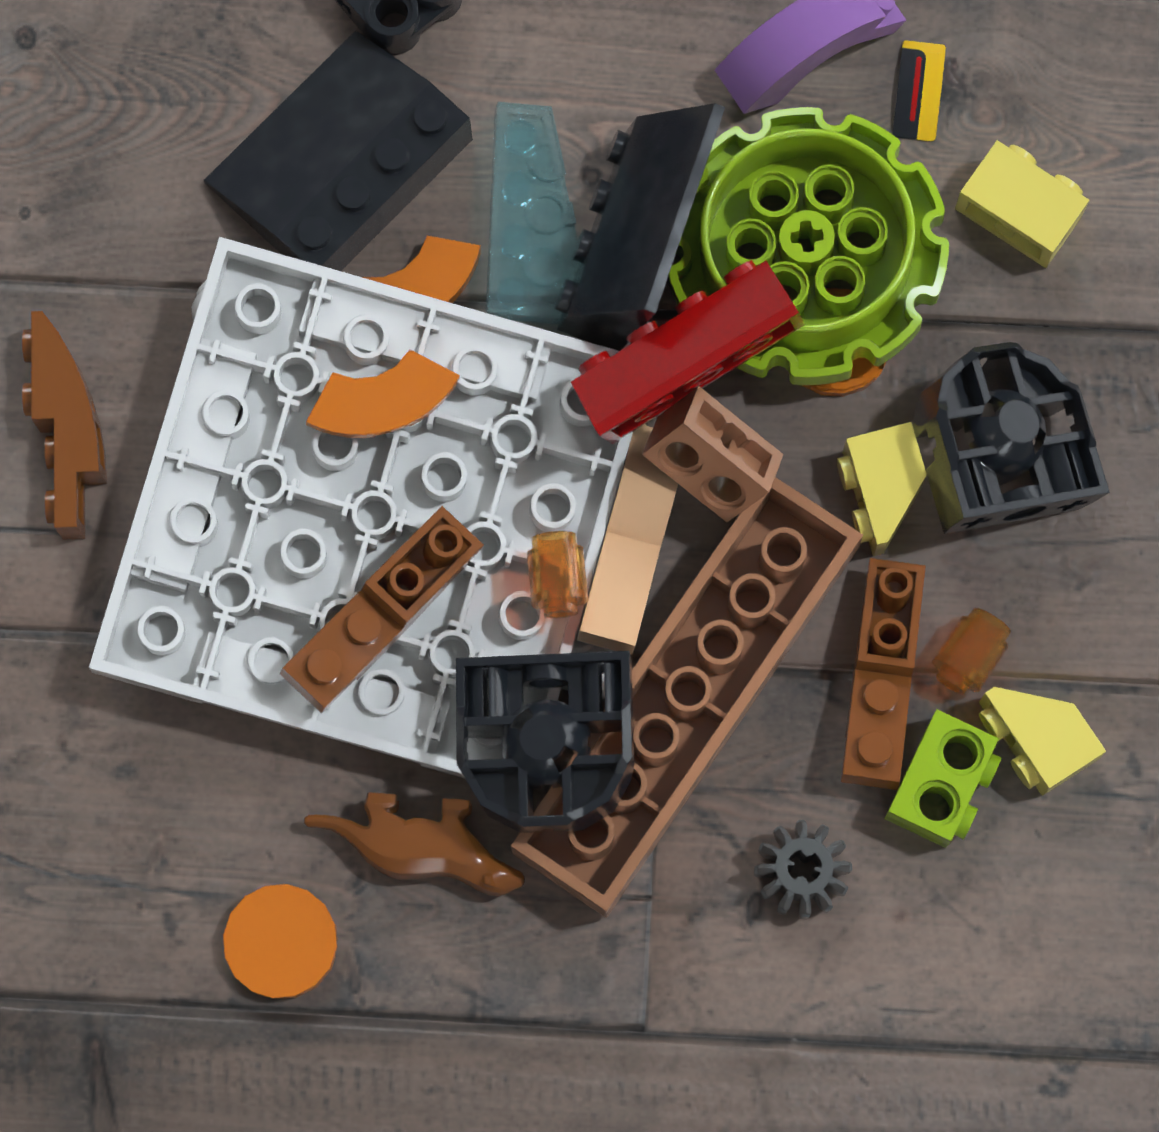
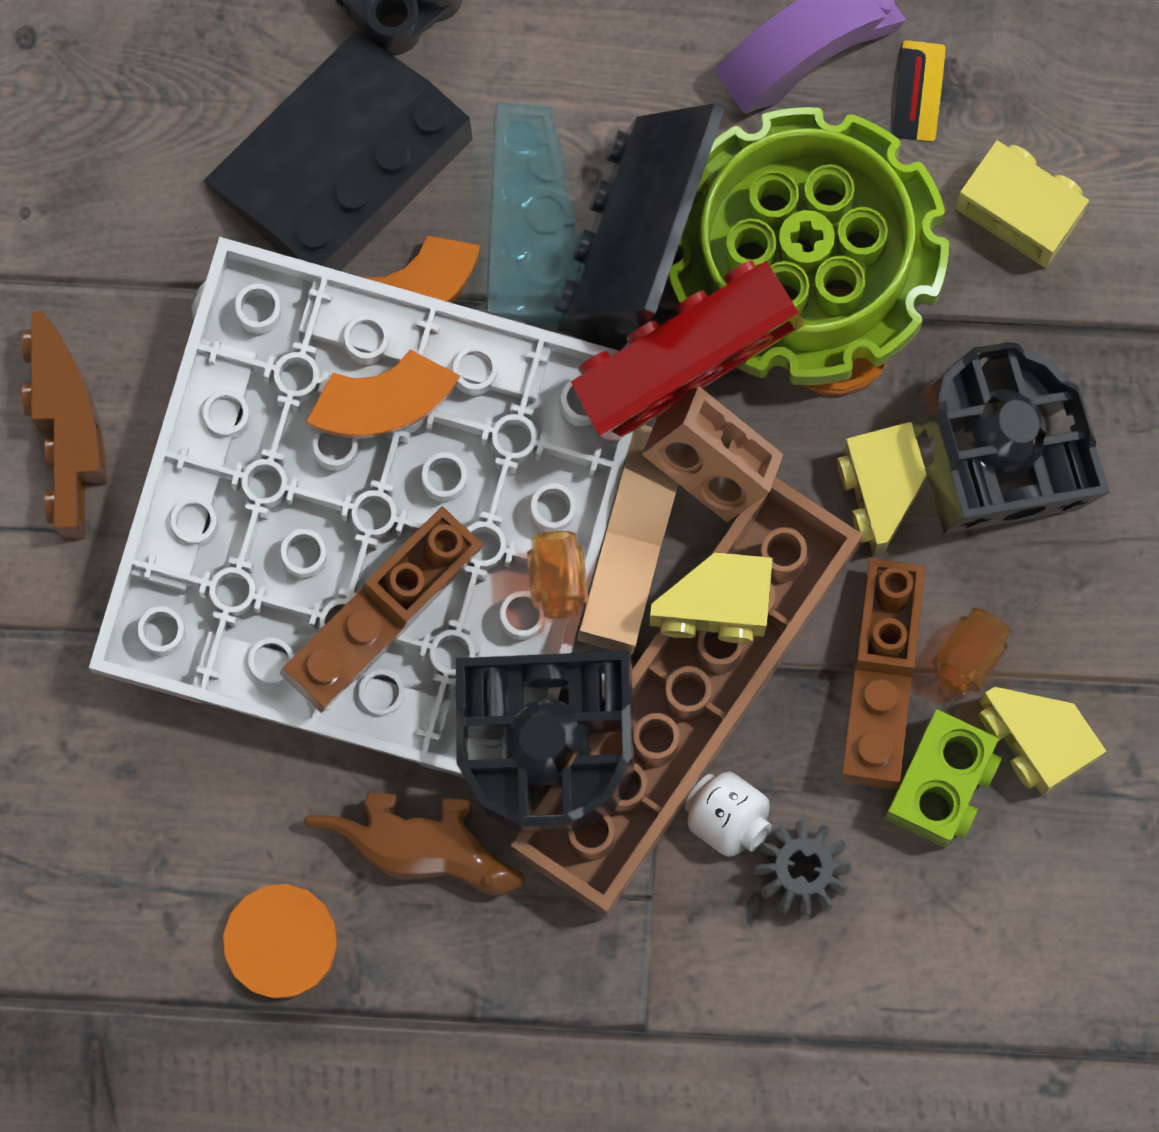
(718, 596): none -> light yellow slope
(728, 813): none -> white head

